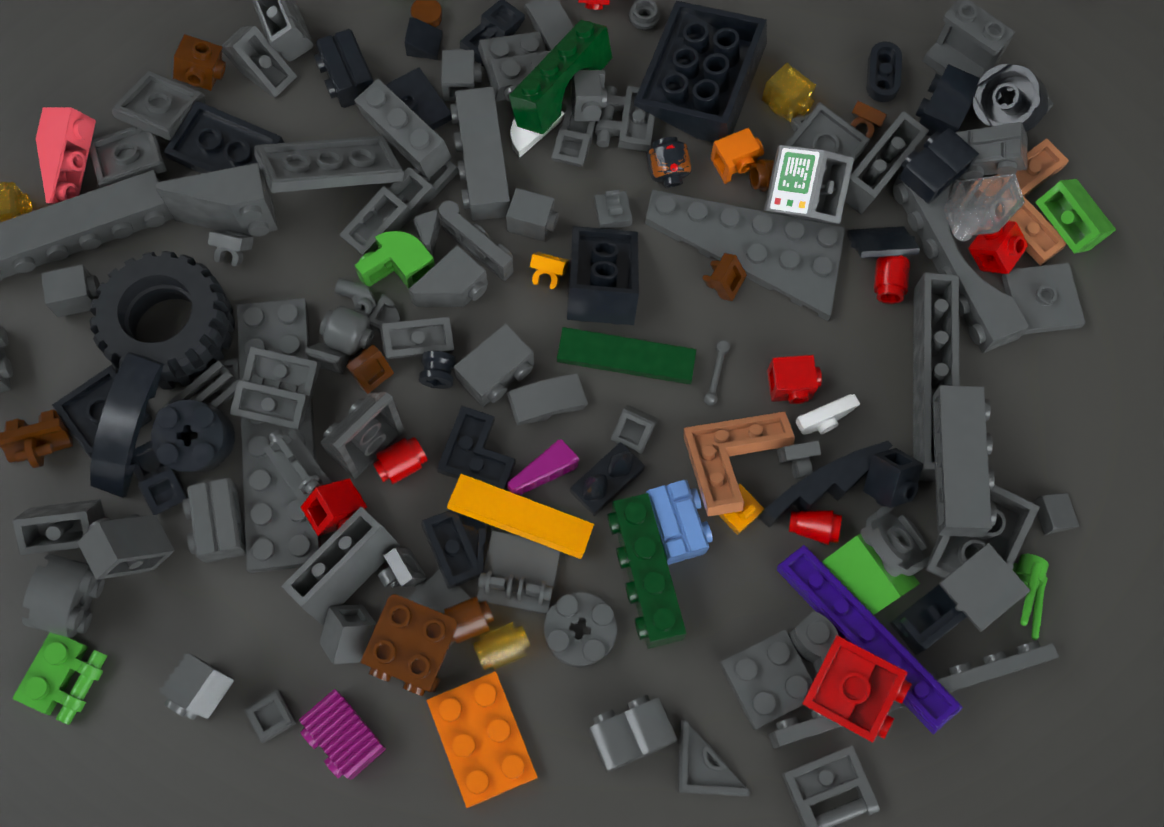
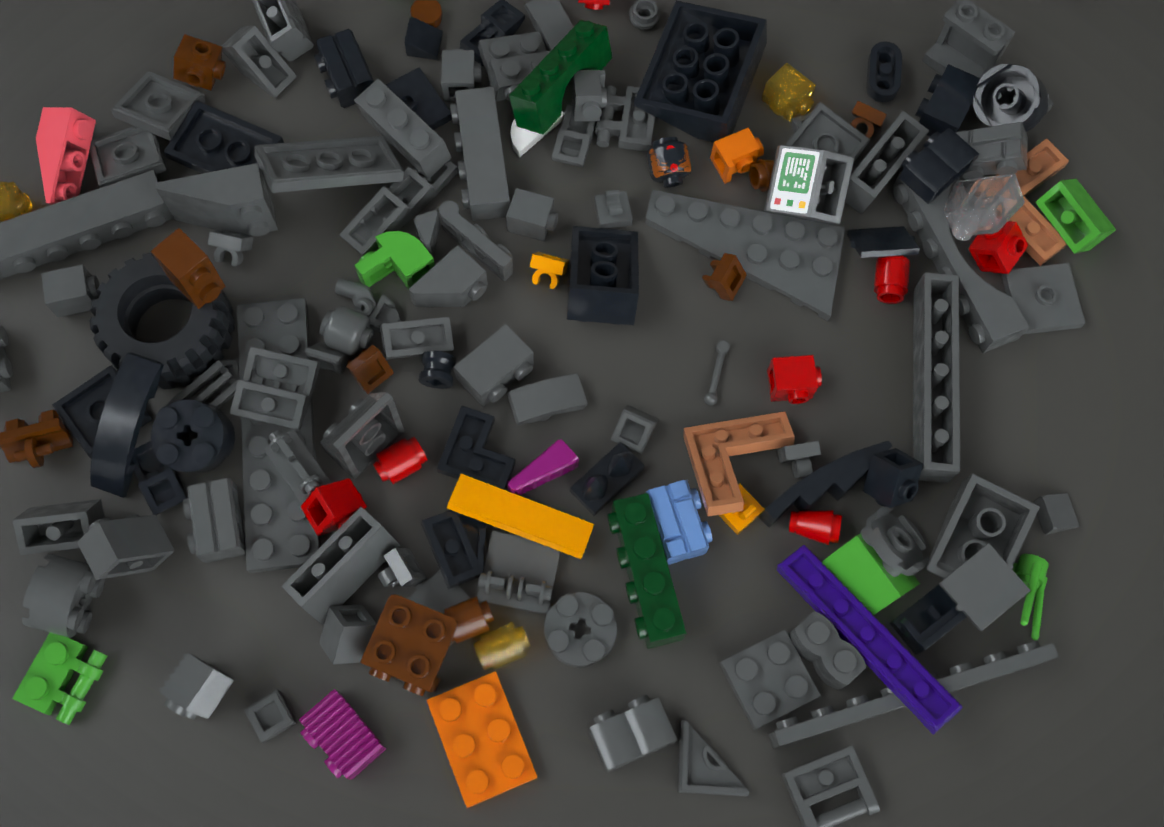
(188, 268): none -> reddish brown brick
(626, 355): dark green tile -> none
(826, 417): white plate -> none
(857, 689): red plate -> none
(962, 461): dark grey brick -> none

